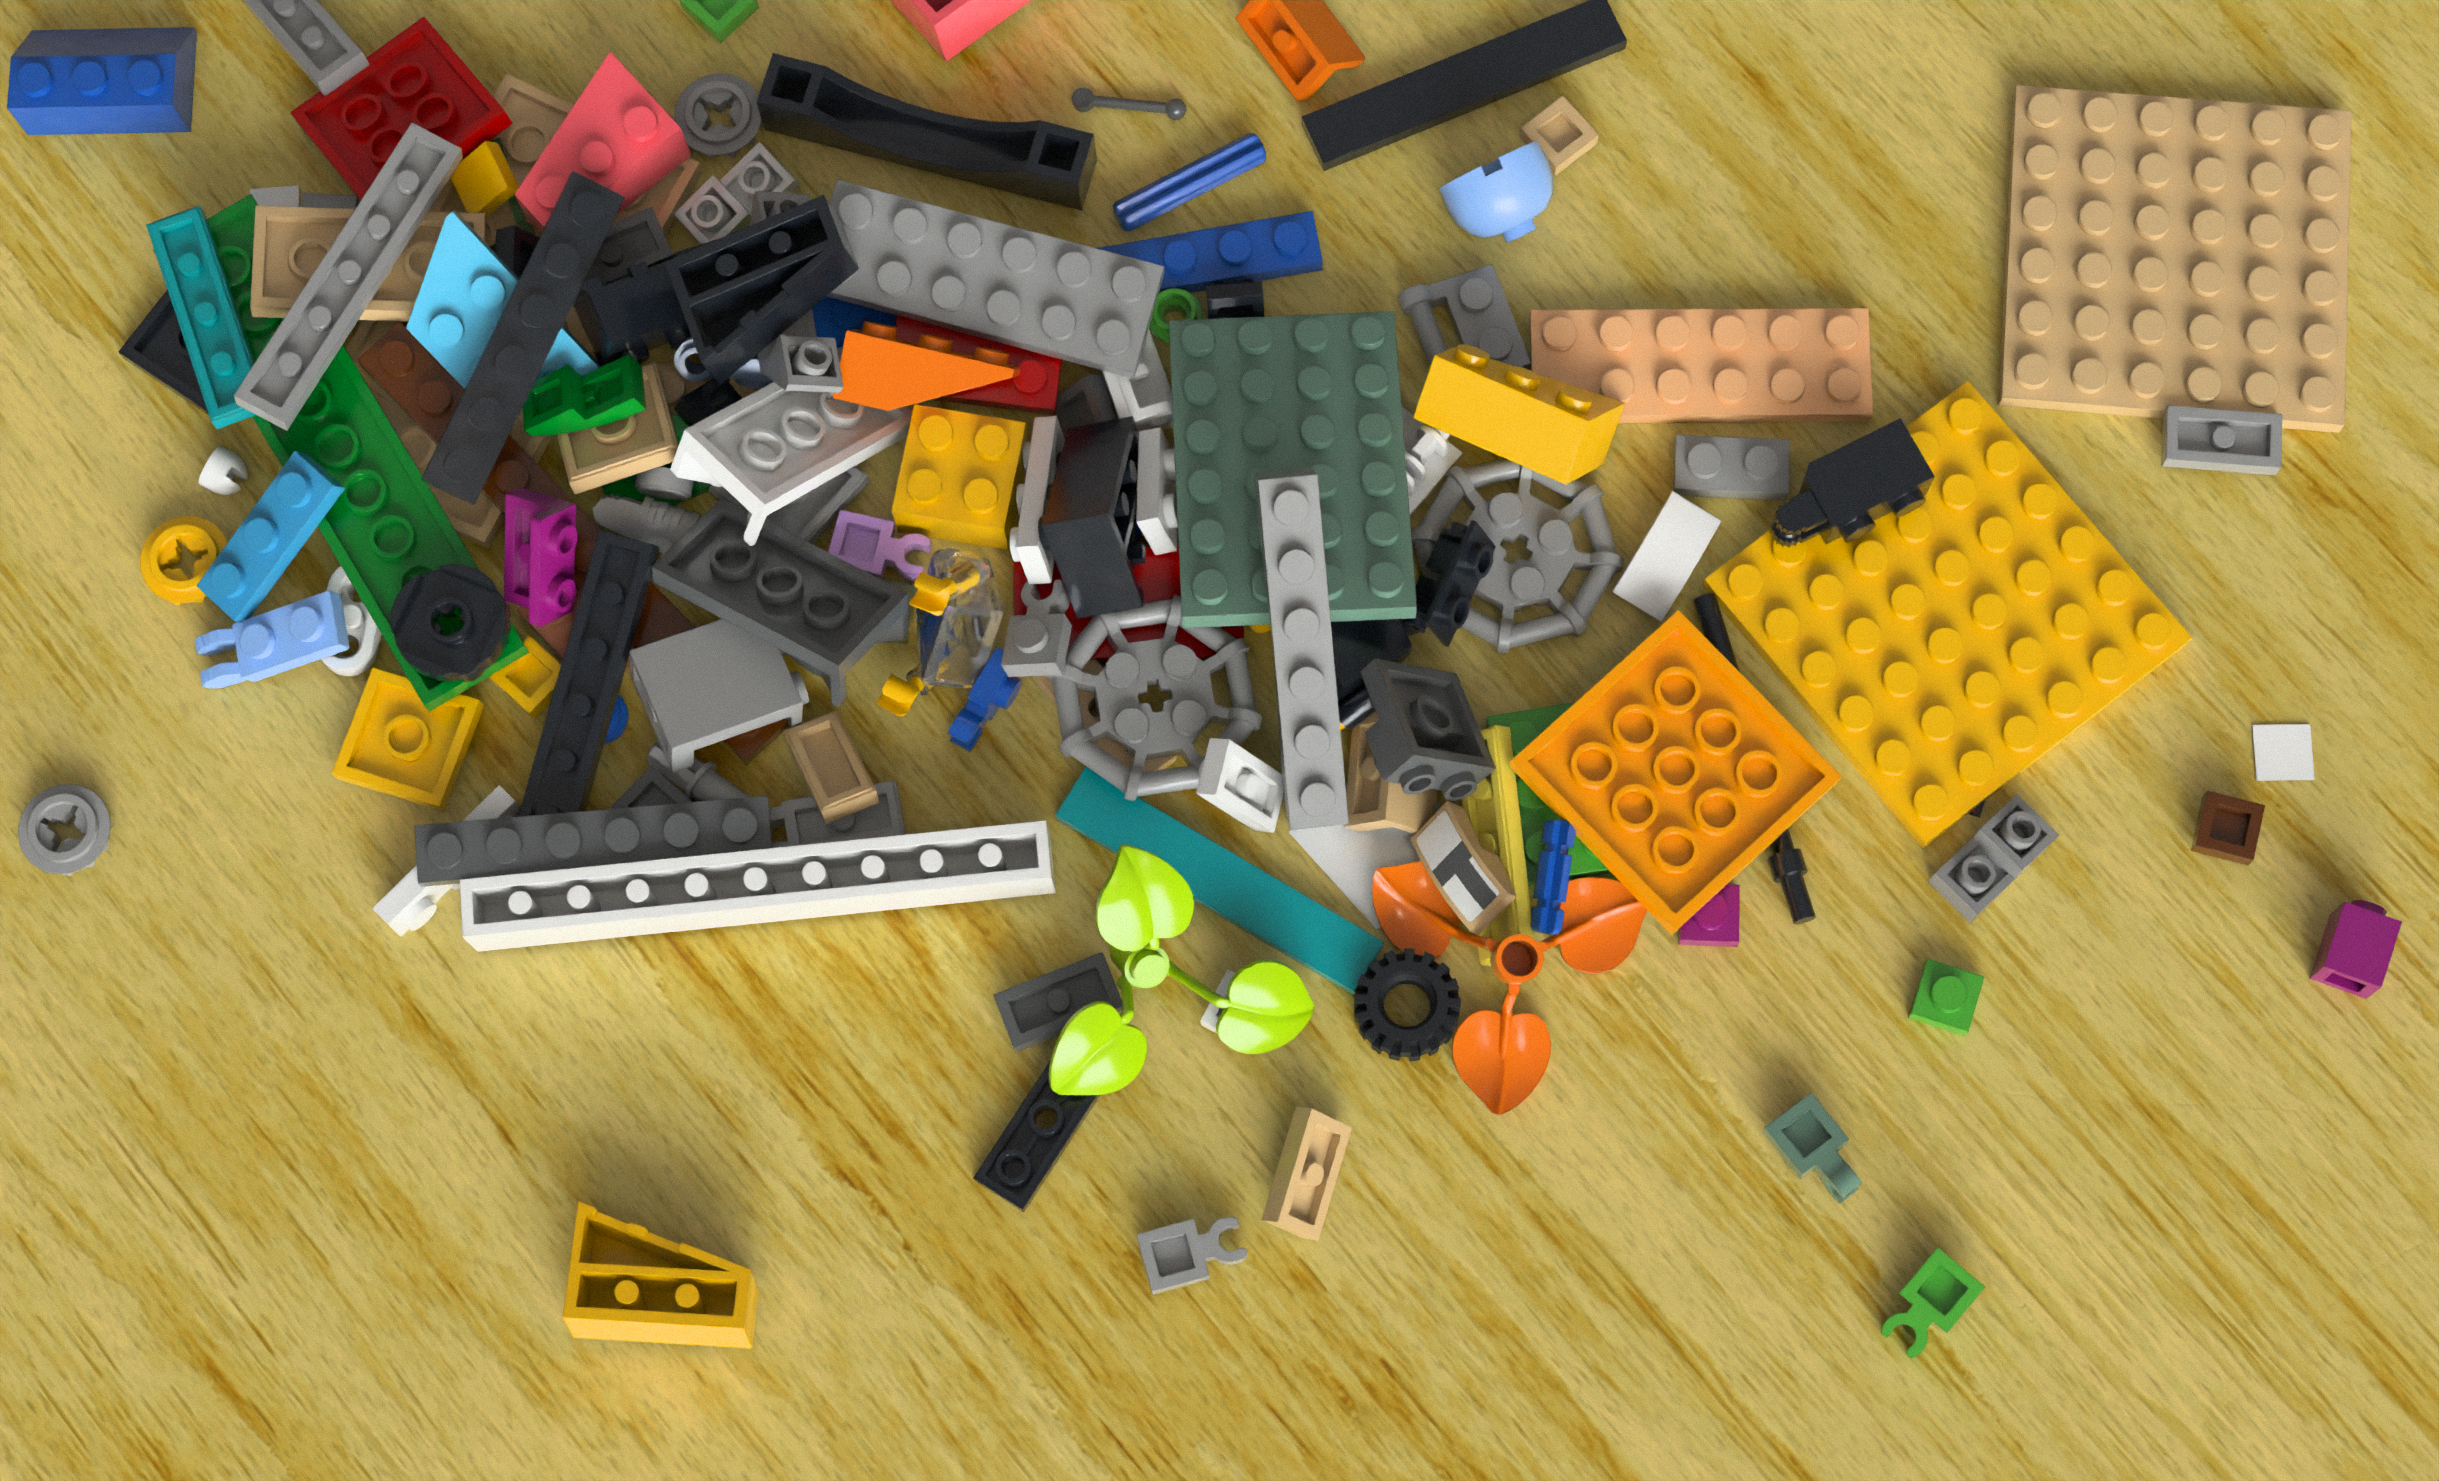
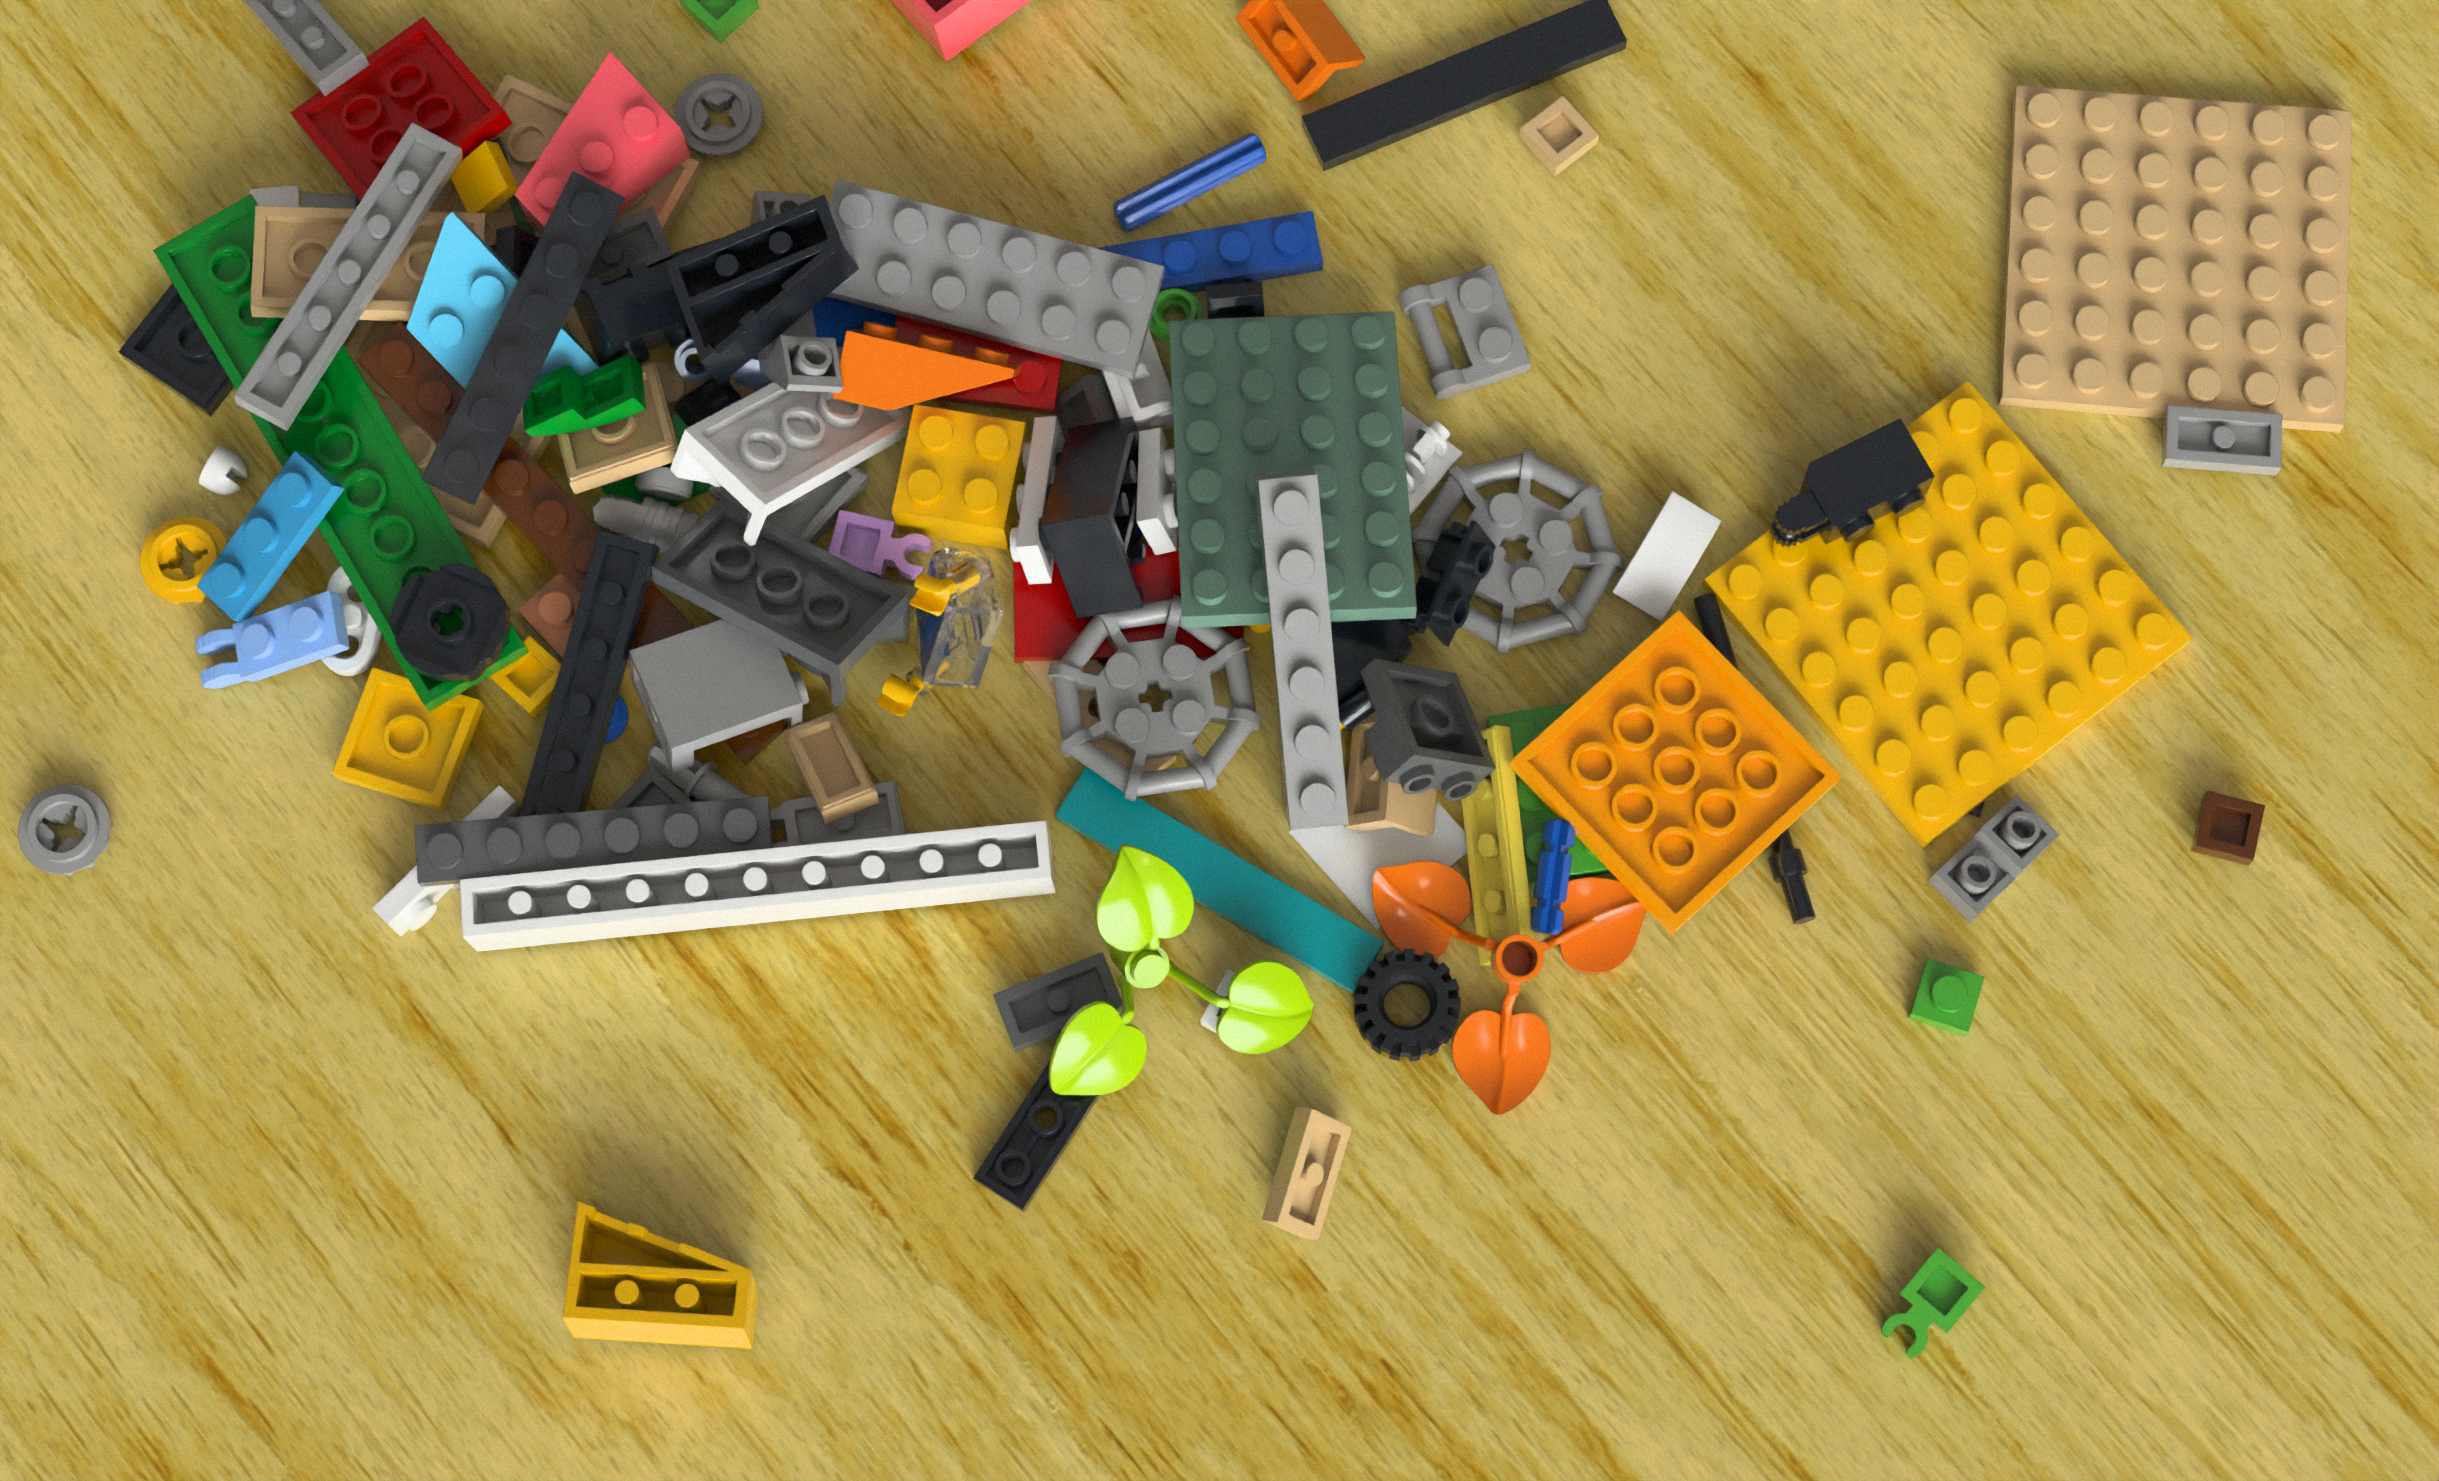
(104, 81): blue slope -> none
(204, 310): teal tile -> none
(539, 554): magenta bracket -> none
(726, 204): white slope -> none
(989, 692): blue plate -> none
(1015, 157): black arch -> none
(1040, 639): light grey plate -> none
(1085, 100): dark grey hinge -> none
(1178, 1255): light grey plate -> none
(1241, 785): white plate -> none
(1461, 870): slope -> none
(1502, 194): light blue cylinder -> none
(1518, 413): yellow wedge -> none
(1712, 362): light nougat plate -> none
(1715, 922): magenta plate -> none
(1731, 467): light grey plate -> none
(1810, 1141): sand green plate -> none
(2283, 752): white sticker -> none
(2356, 948): magenta brick -> none

